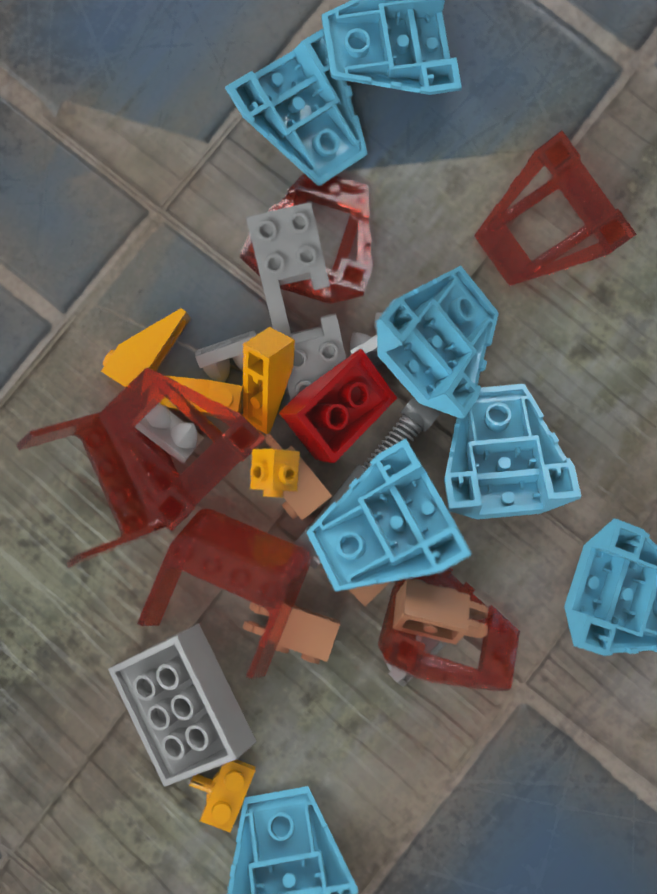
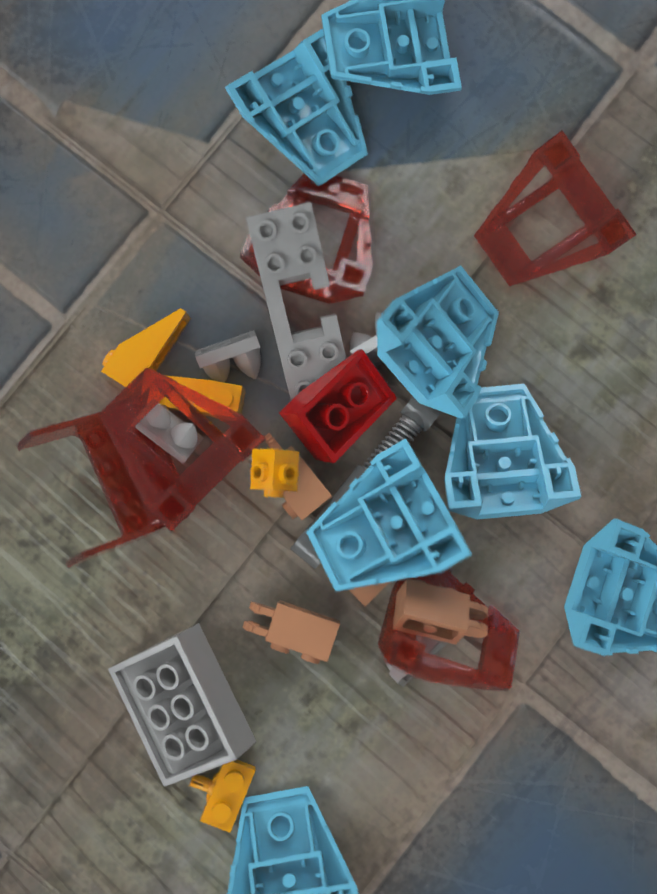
(239, 561): clear red windscreen -> none
(266, 372): light orange slope -> none

